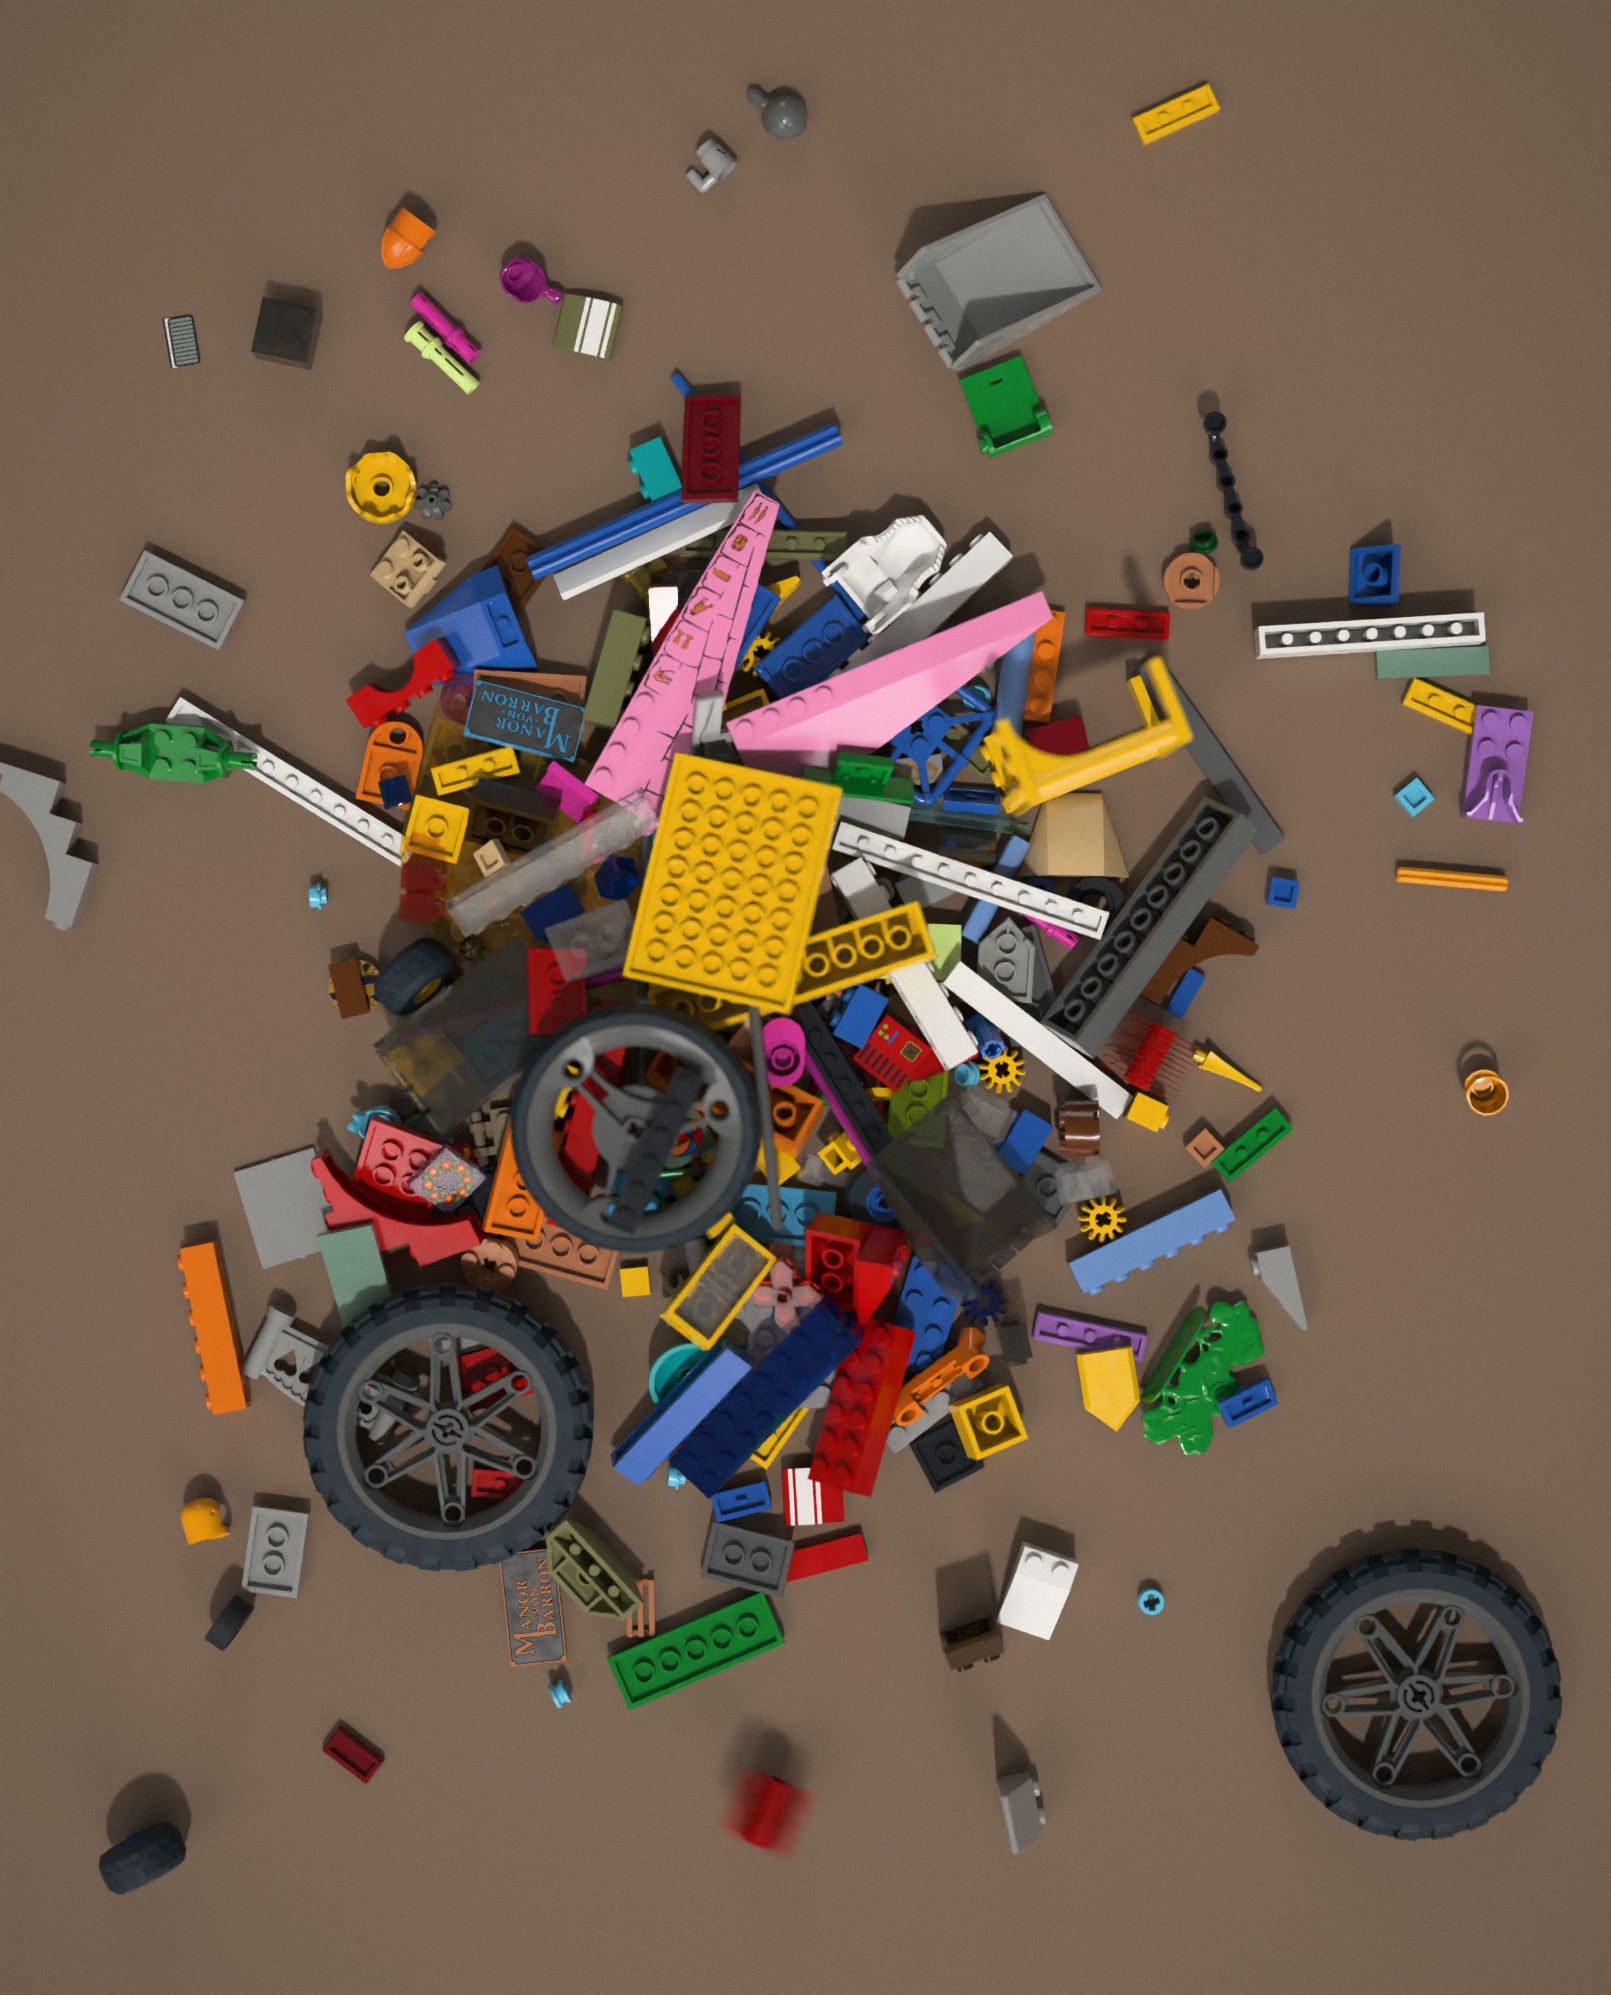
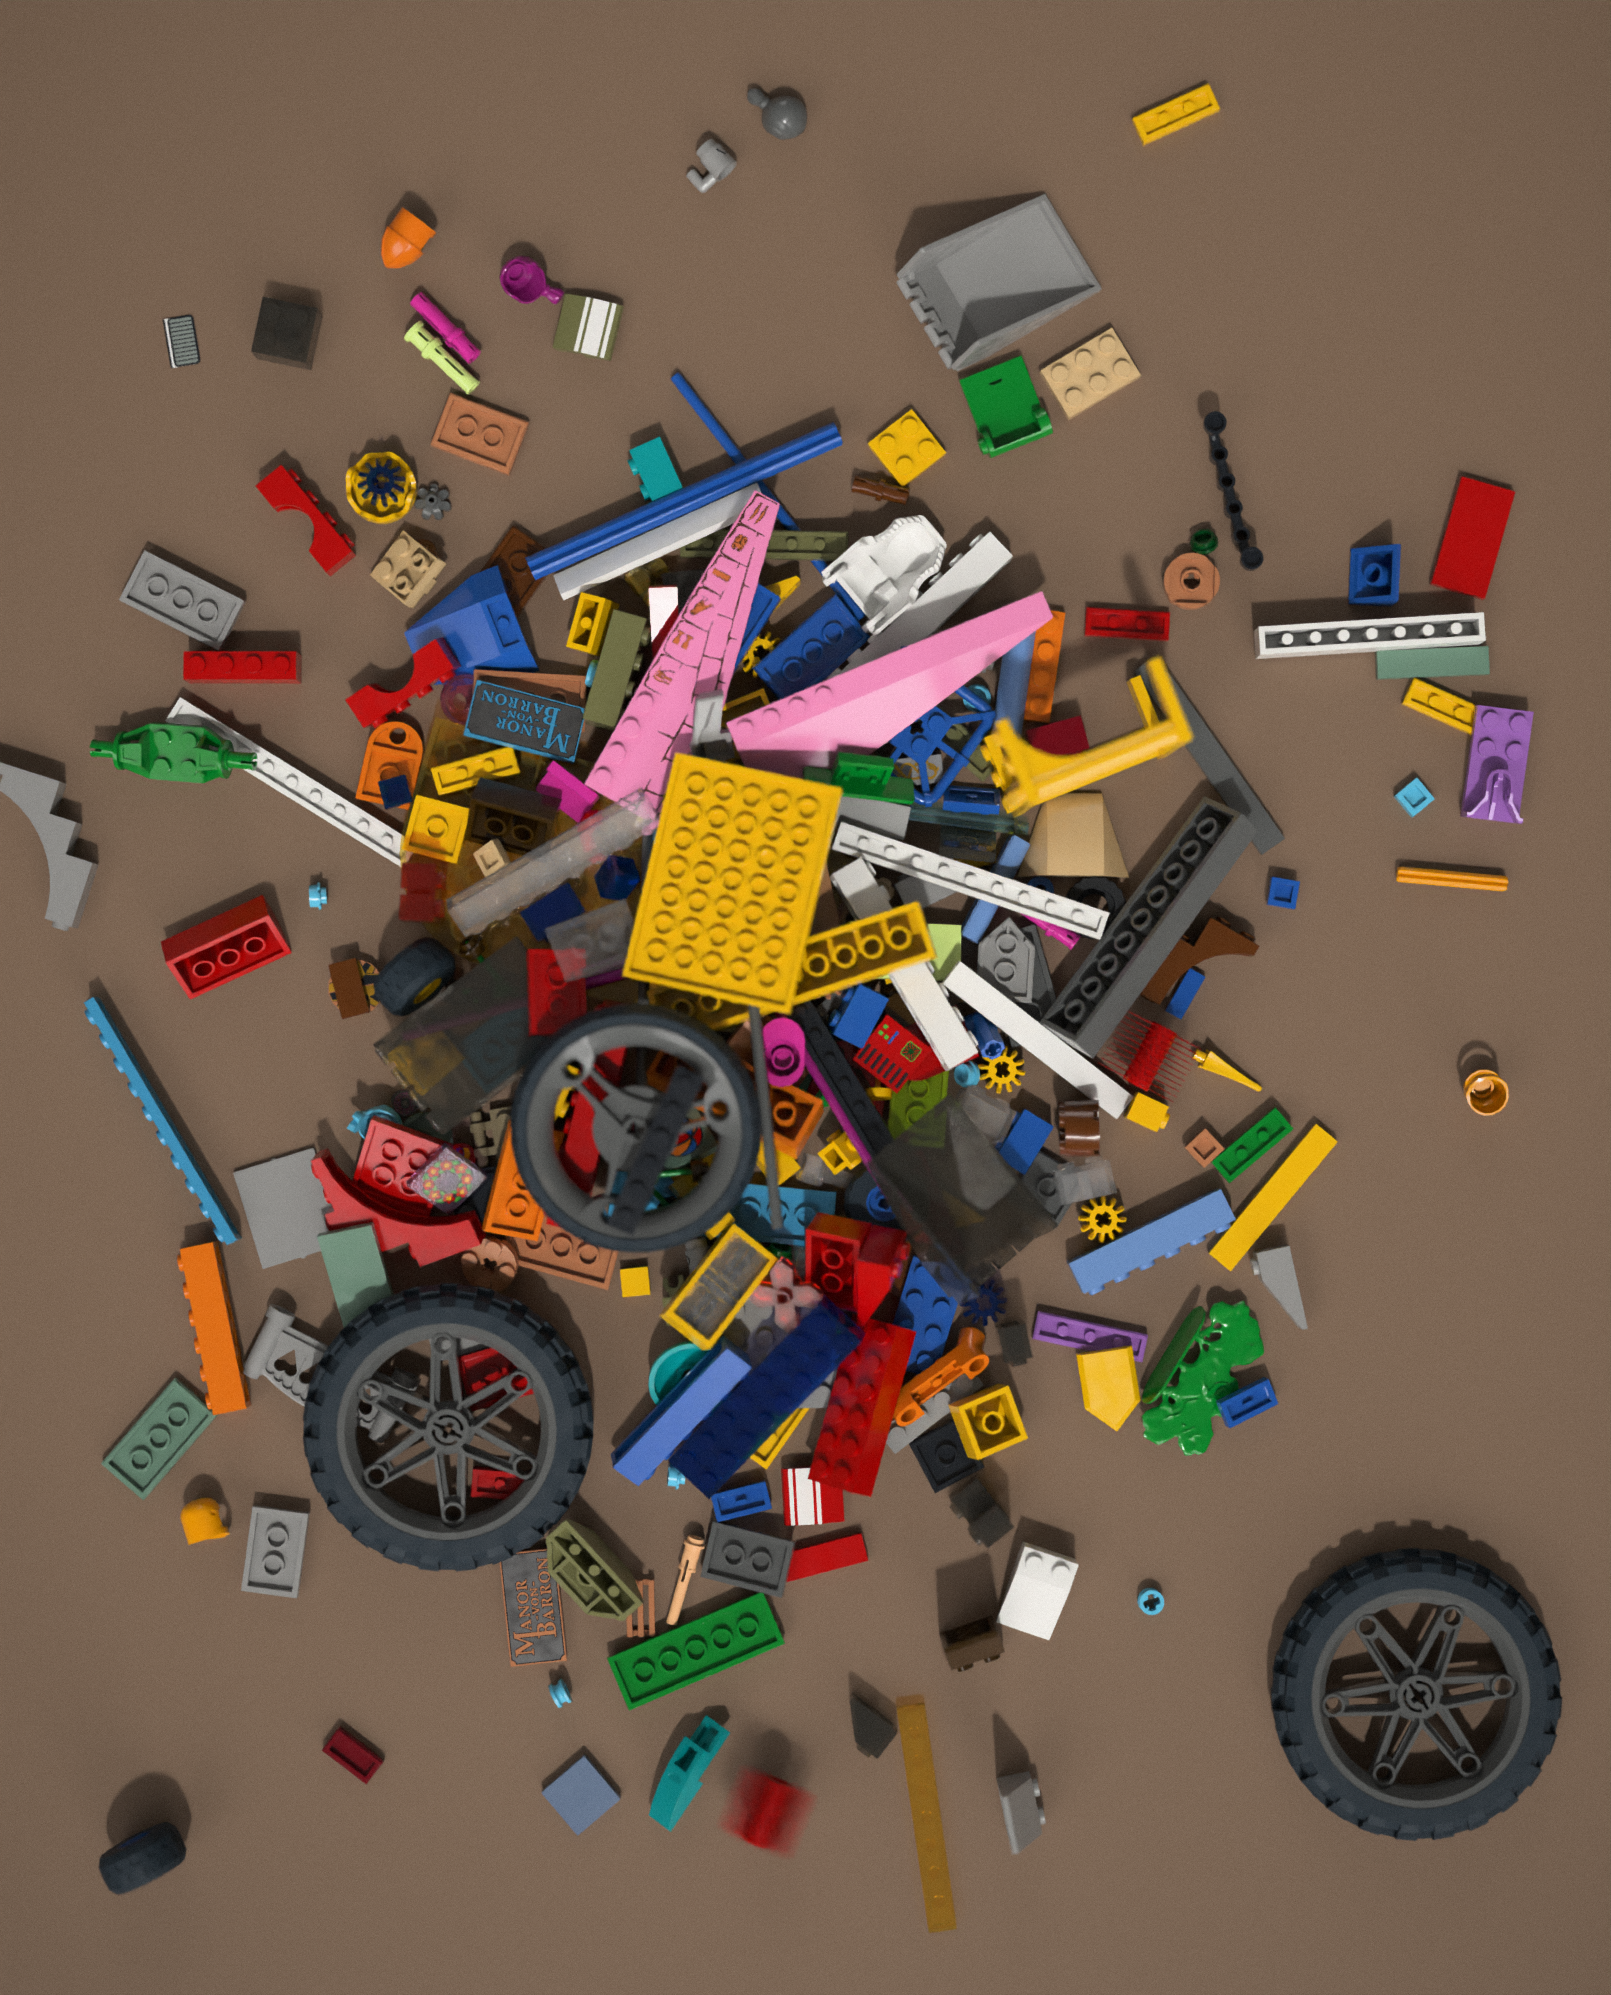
(155, 1110): none -> dark azure plate
(159, 1438): none -> sand green tile
(225, 947): none -> red slope
(229, 1623): black tyre -> none
(242, 667): none -> red brick
(284, 493): none -> red arch
(373, 477): none -> gear
(479, 434): none -> nougat tile
(581, 1794): none -> sand blue tile
(591, 624): none -> yellow brick
(591, 673): none -> medium azure tile
(682, 1774): none -> teal slope
(689, 1560): none -> light nougat pin
(711, 449): dark red tile -> none
(780, 1250): none -> green plate
(871, 1728): none -> clear smoke slope
(880, 490): none -> reddish brown pin
(906, 448): none -> yellow plate
(926, 1817): none -> clear yellow tile
(985, 1516): none -> clear smoke brick
(1090, 373): none -> tan plate
(1272, 1197): none -> yellow tile
(1472, 538): none -> red tile

